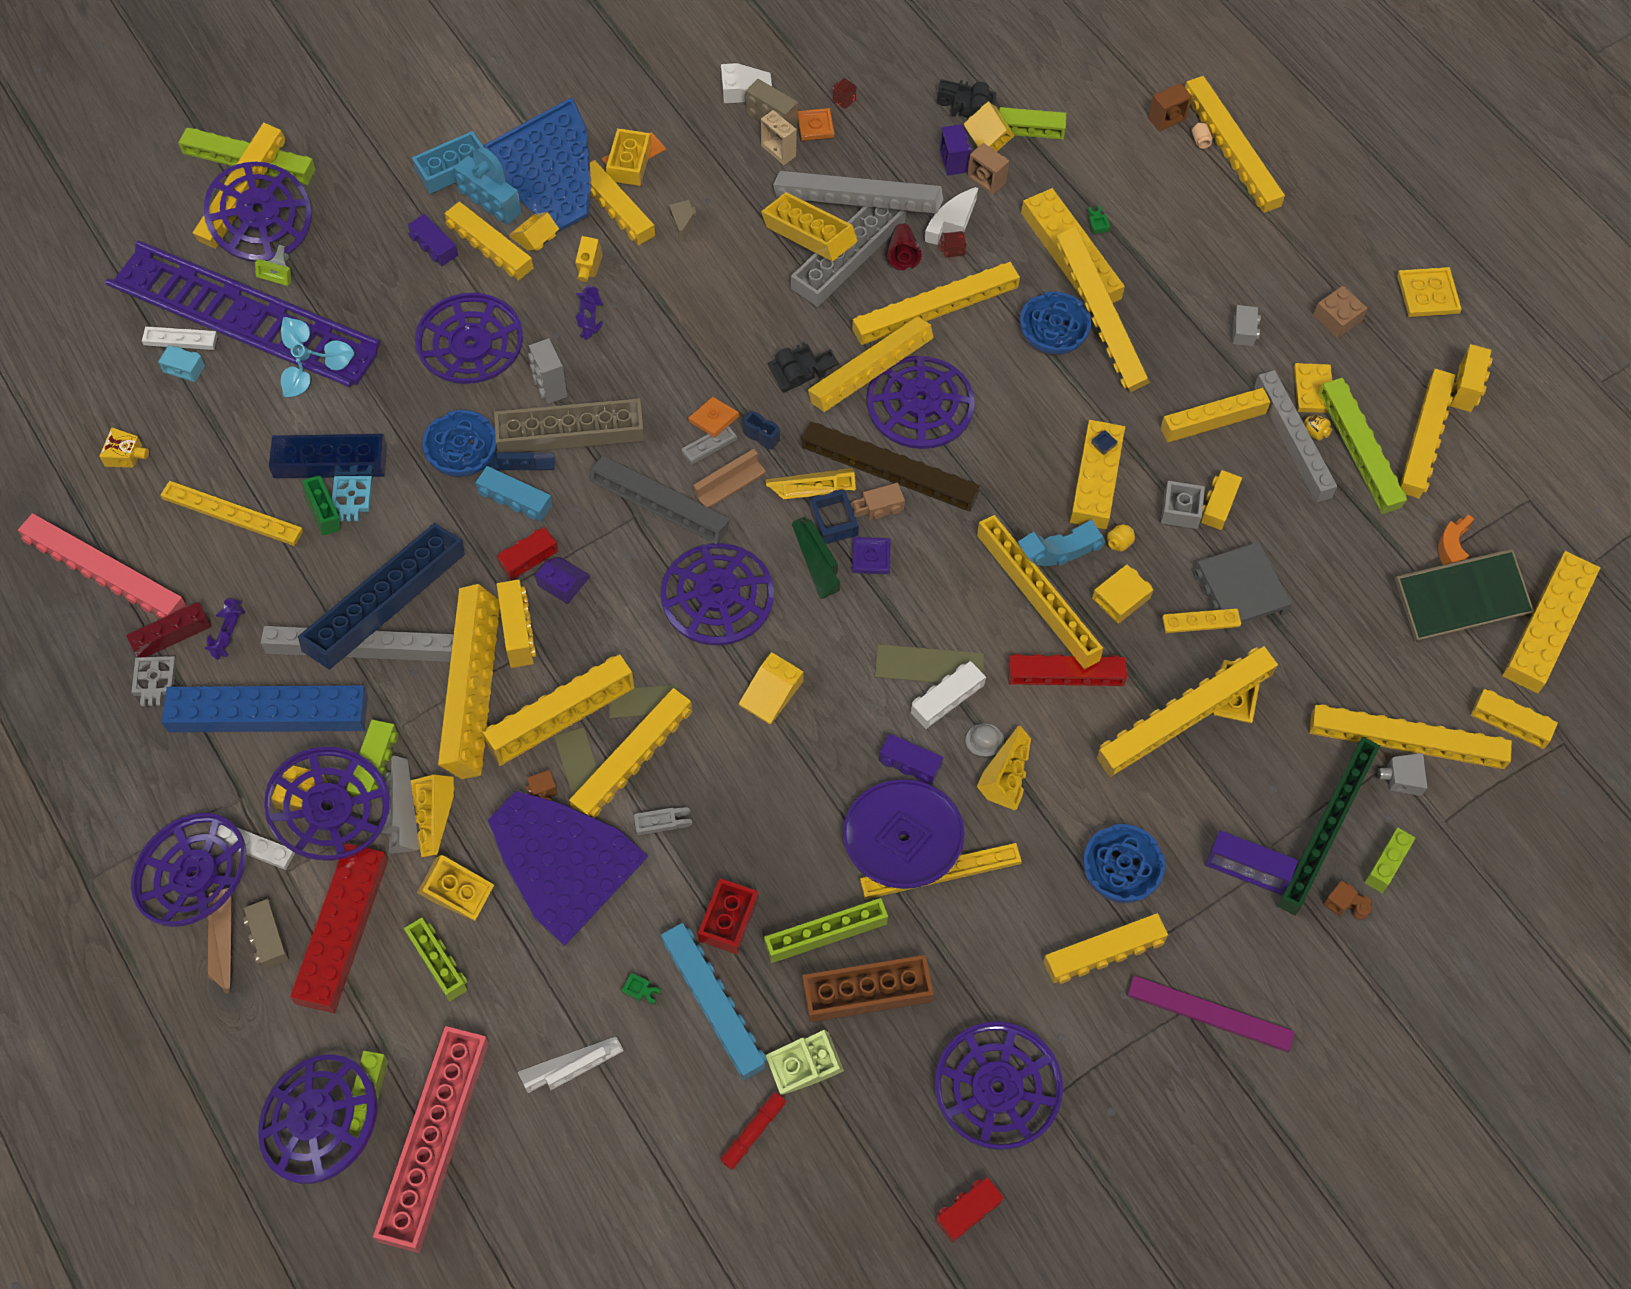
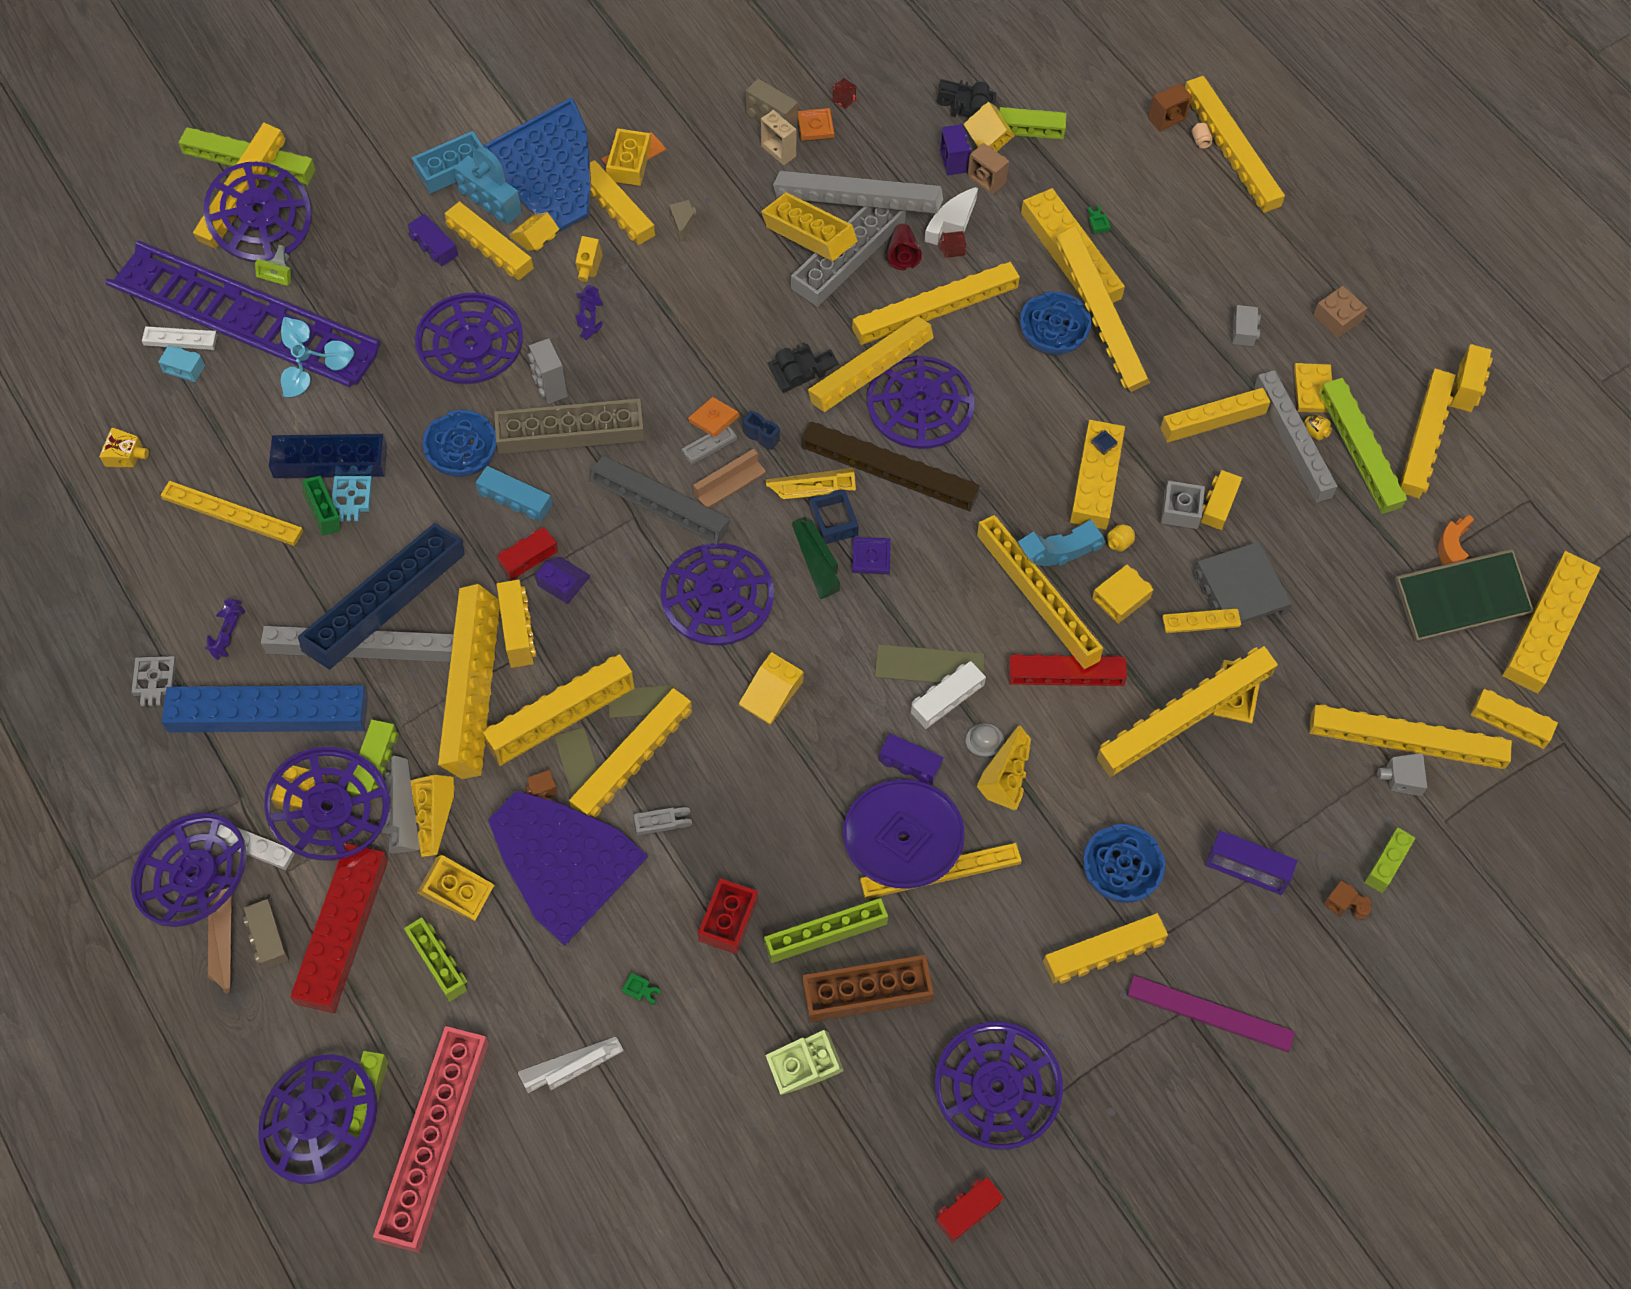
(100, 567): coral brick -> none
(168, 630): dark red brick -> none
(522, 461): dark blue bracket -> none
(713, 1002): dark azure brick -> none
(737, 79): white slope -> none
(753, 1130): red piece -> none
(879, 502): medium nougat brick -> none
(1328, 826): dark green brick -> none
(1429, 292): yellow plate -> none

